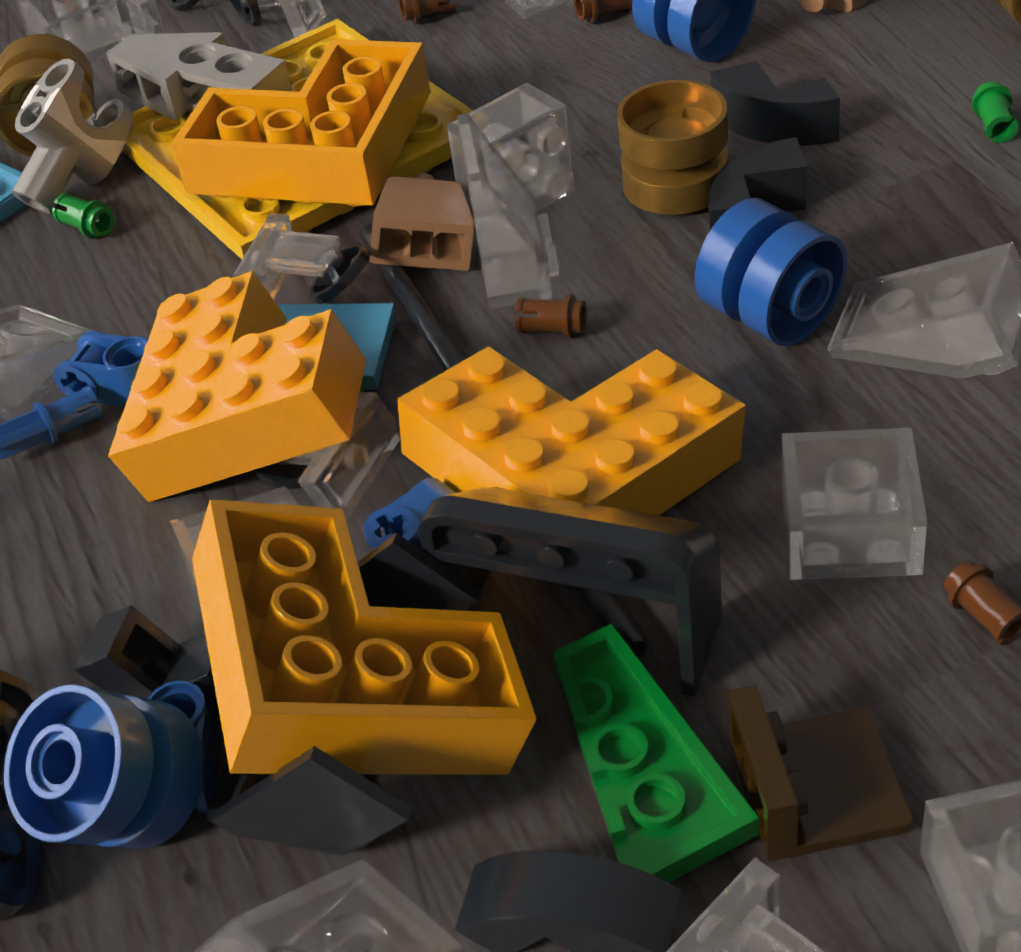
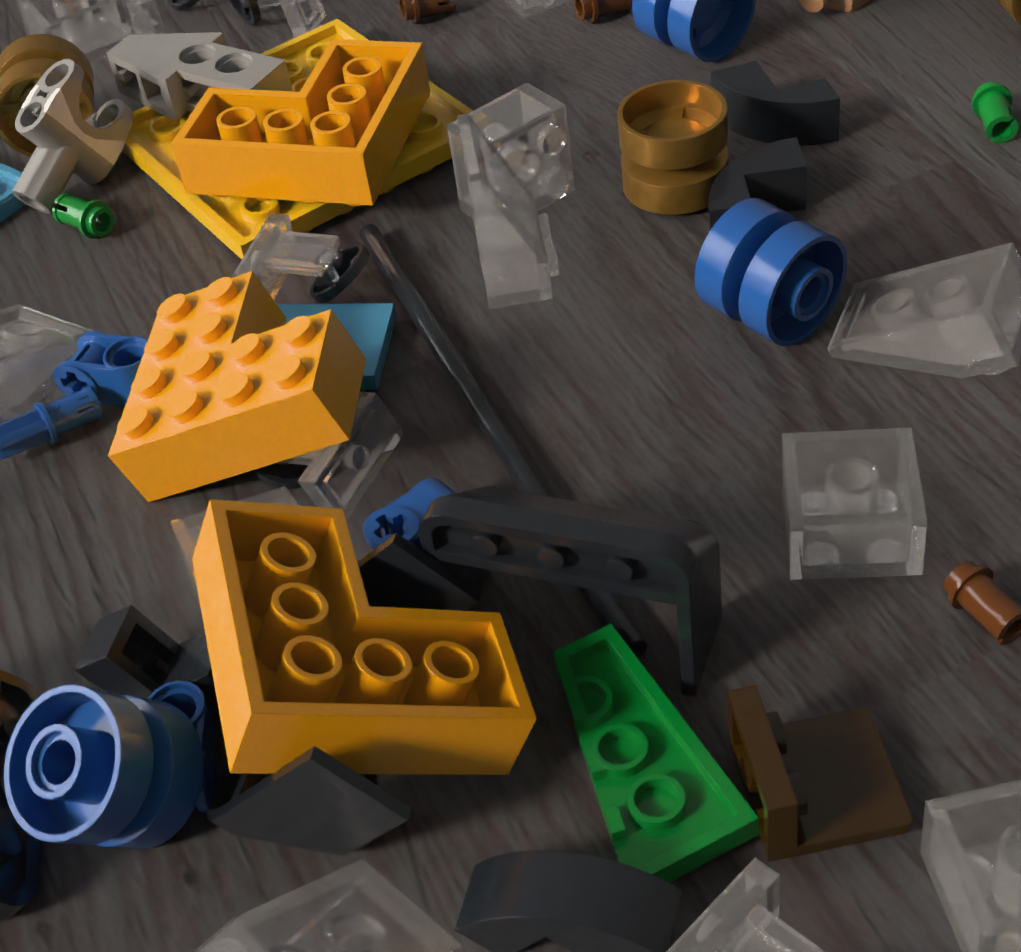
(422, 224): medium nougat torso -> none
(554, 316): reddish brown pin -> none
(621, 445): light orange brick -> none

